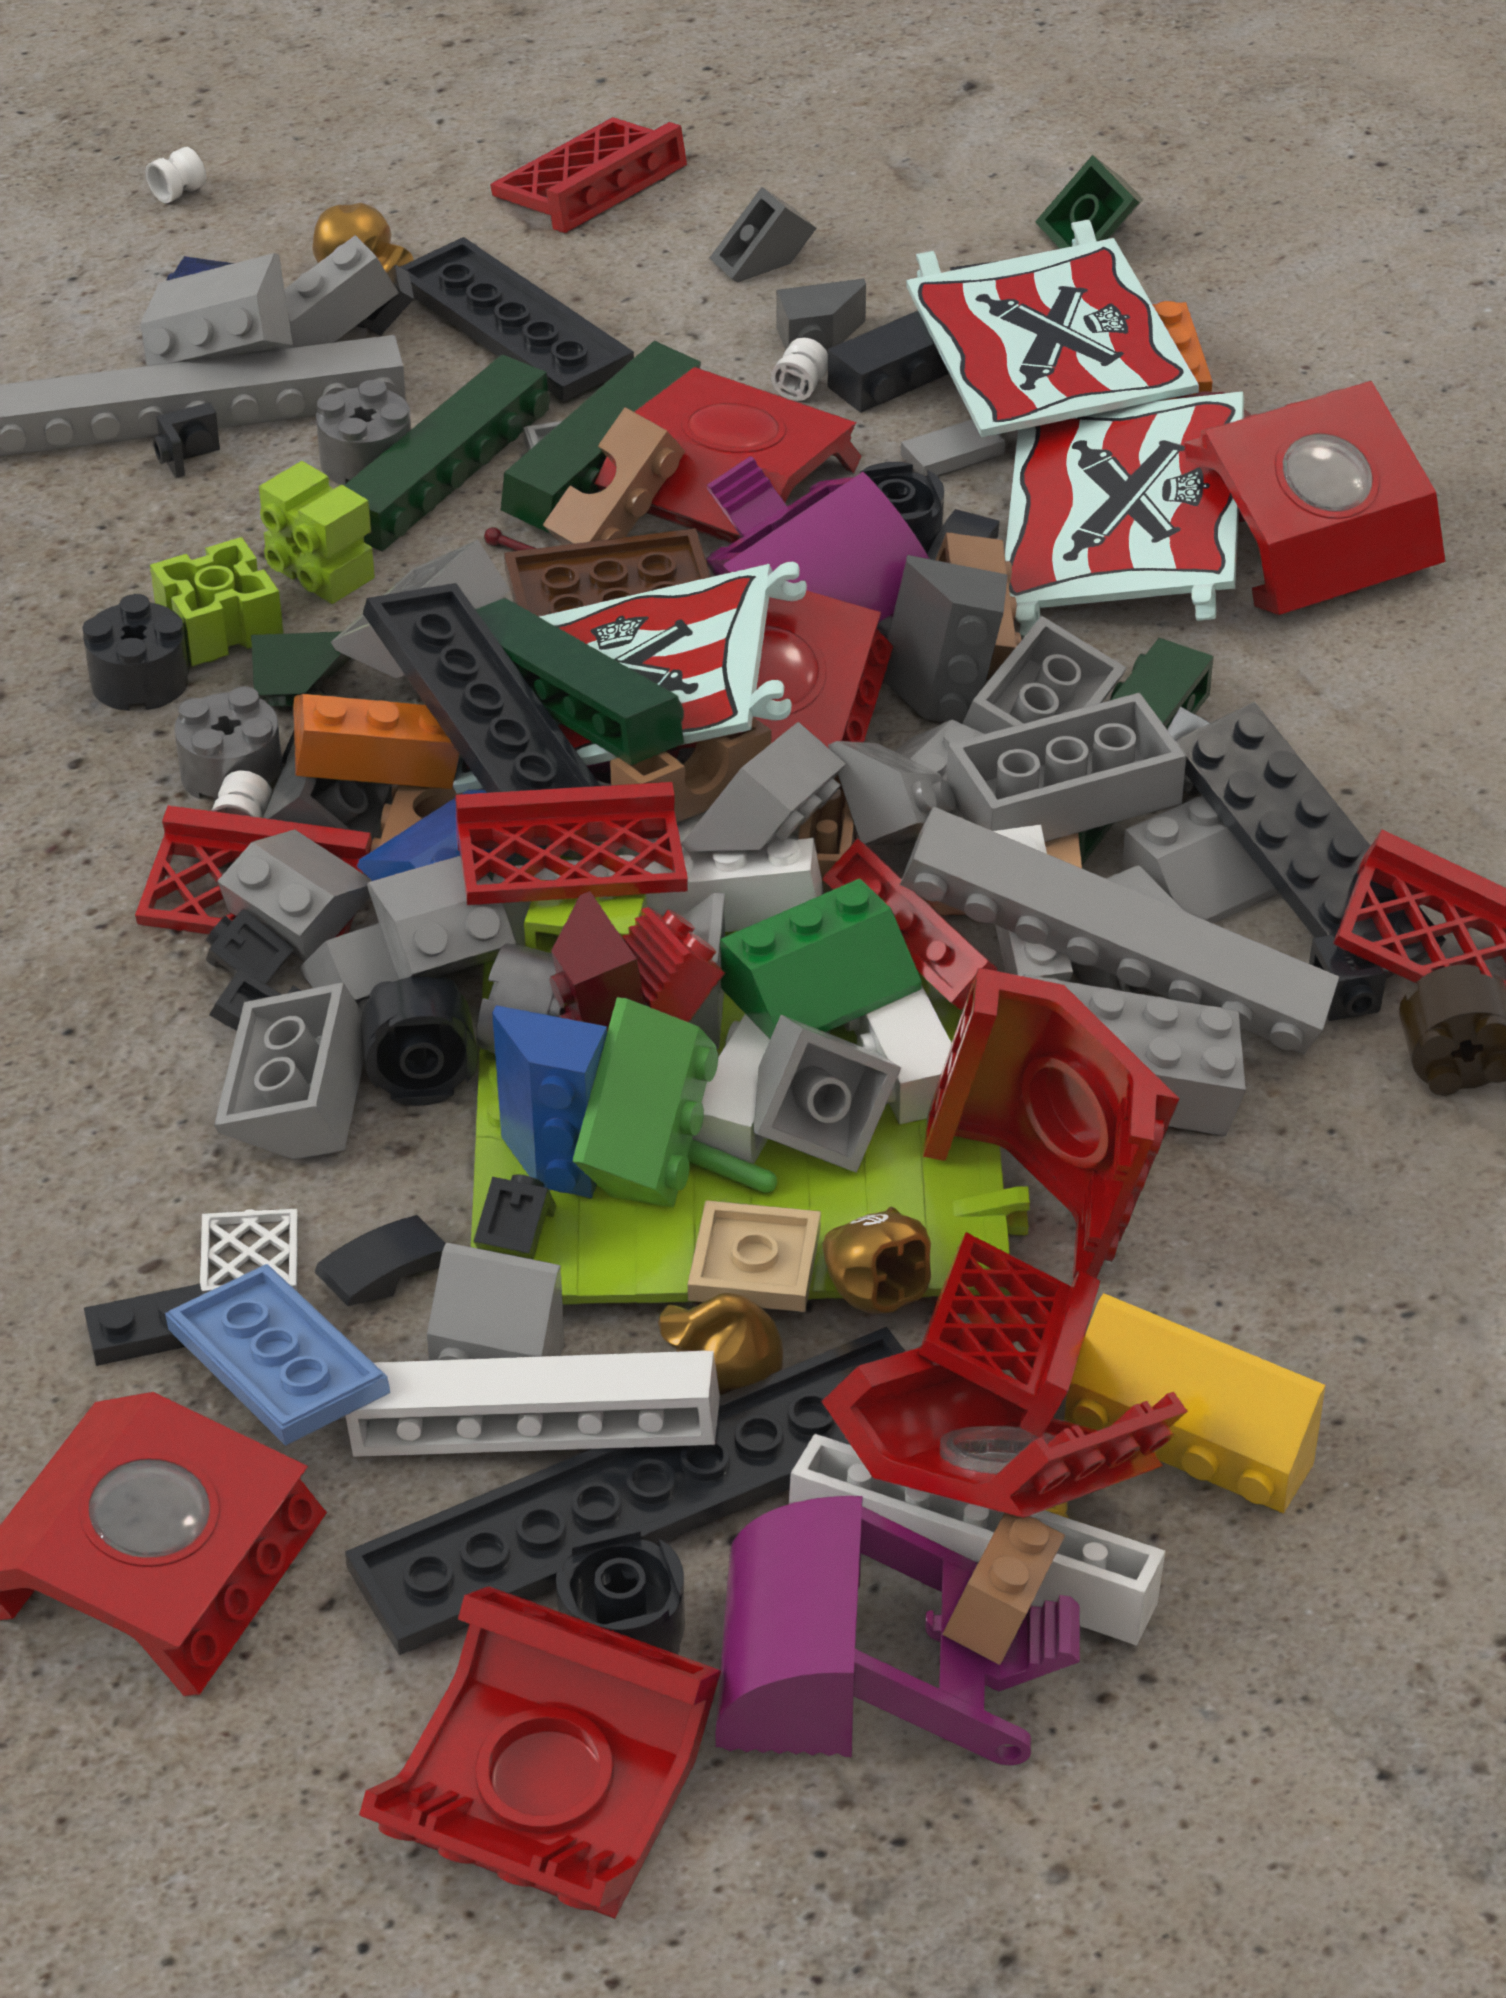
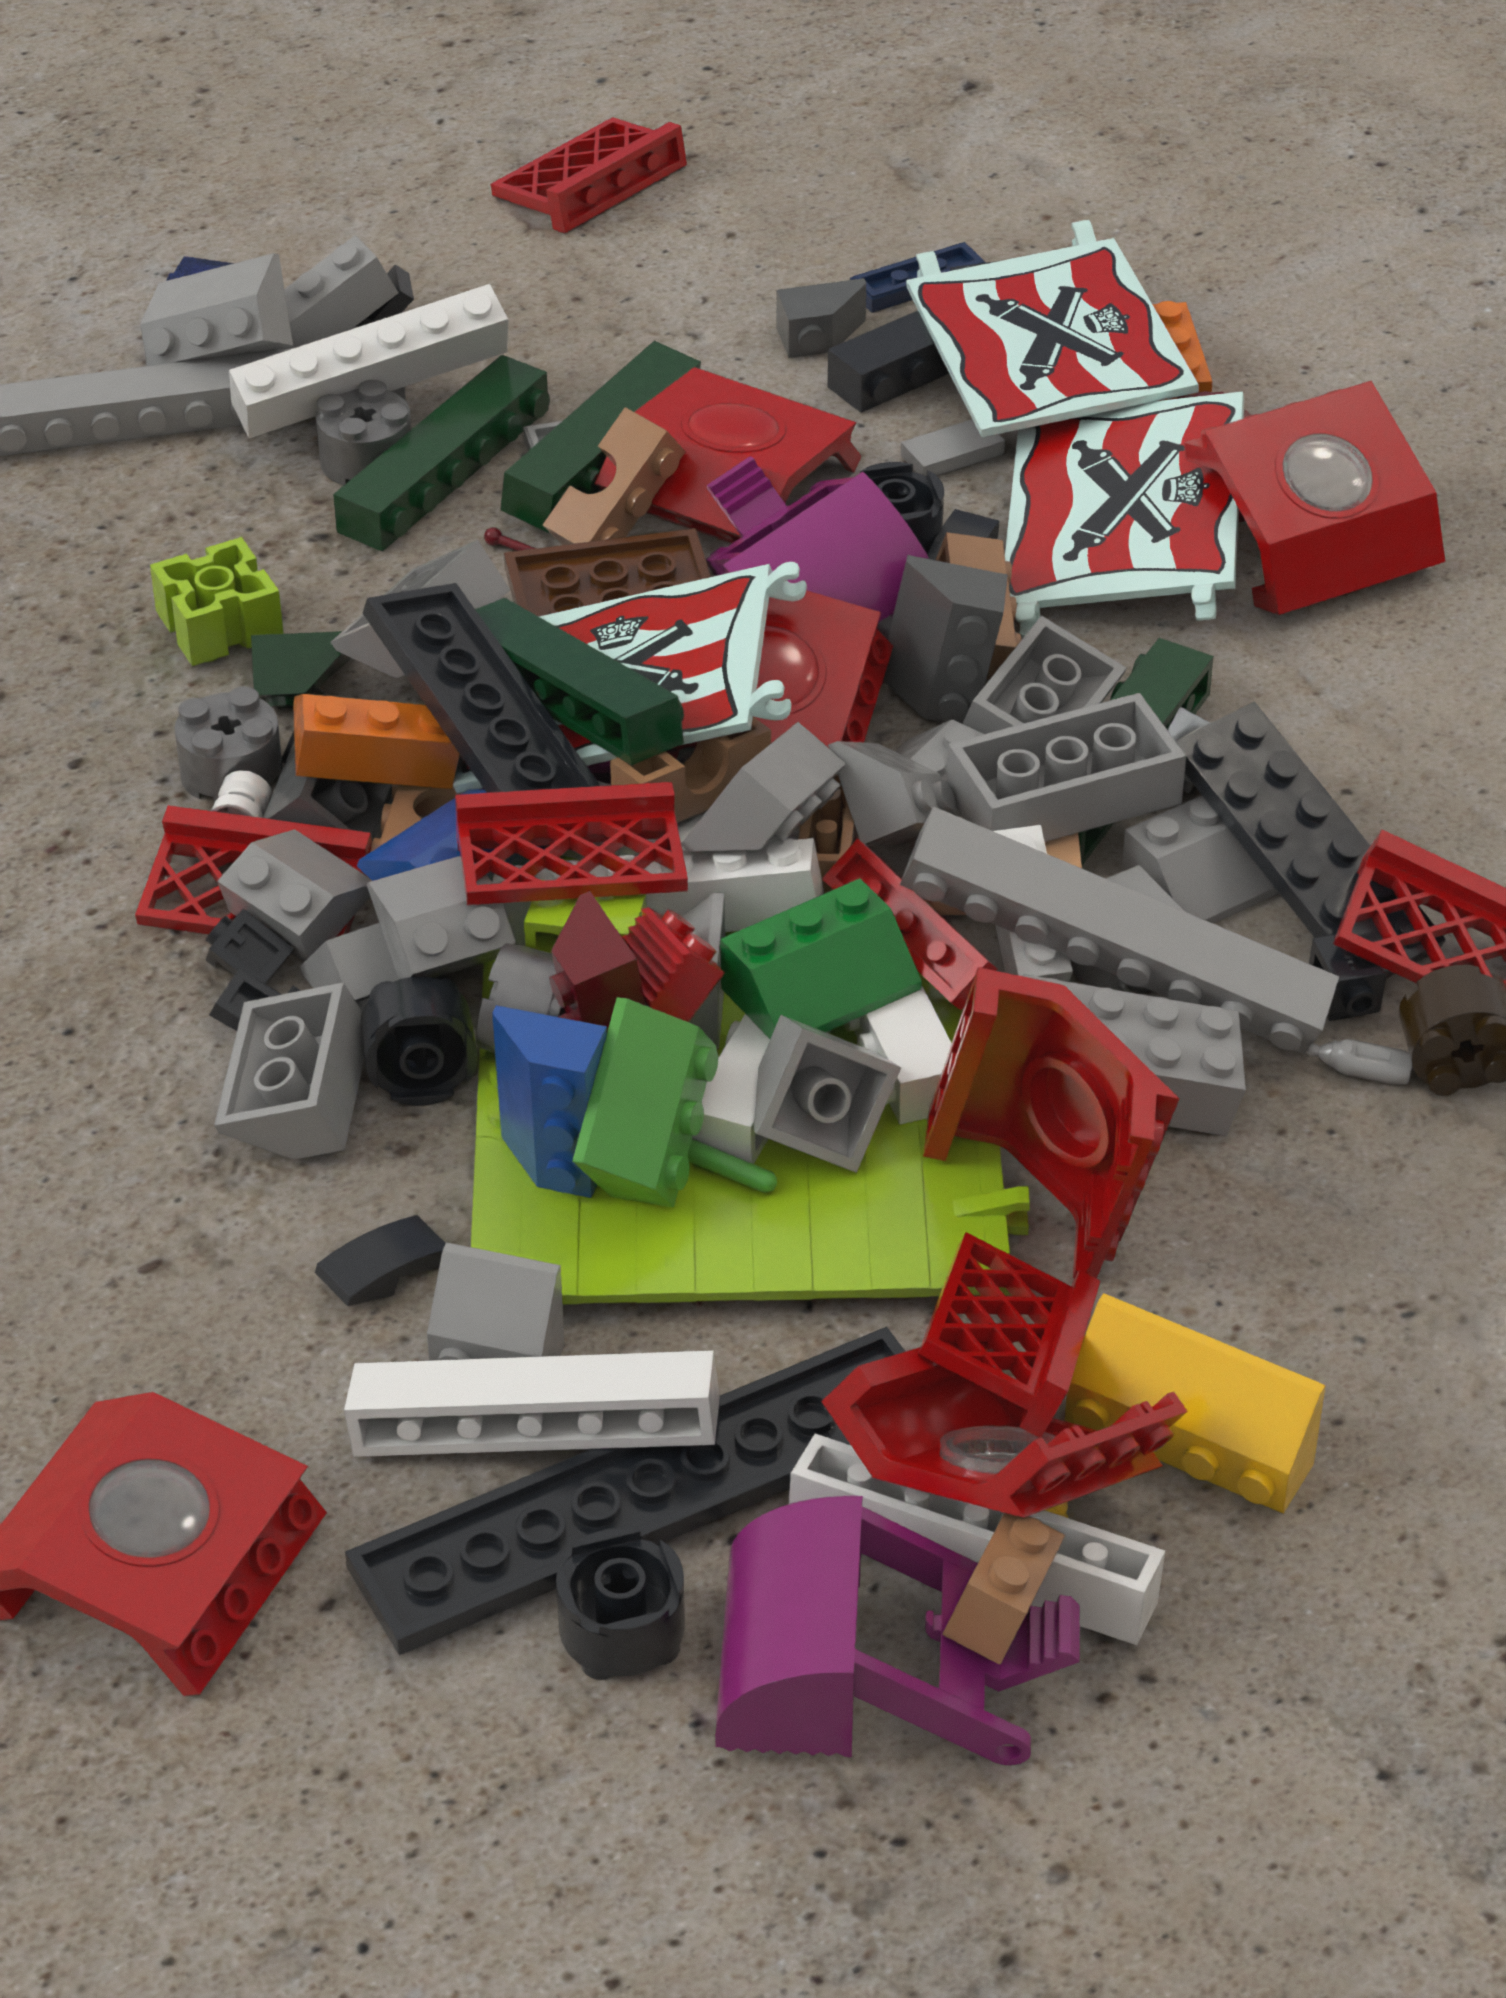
(135, 1325): black plate -> none
(136, 654): black brick -> none
(178, 173): white wheel -> none
(186, 435): black bracket -> none
(249, 1221): white window -> none
(277, 1354): medium blue tile -> none
(316, 532): lime brick -> none
(344, 221): pearl gold piece -> none
(390, 350): none -> white brick
(514, 1216): black bracket -> none
(515, 317): black plate -> none
(550, 1752): red panel -> none
(737, 1330): pearl gold piece -> none
(755, 1254): tan plate -> none
(762, 238): dark grey slope -> none
(800, 369): white wheel -> none
(879, 1261): pearl gold piece -> none
(888, 284): none -> dark blue tile
(1091, 195): dark green slope -> none
(1365, 1060): none -> light grey piece

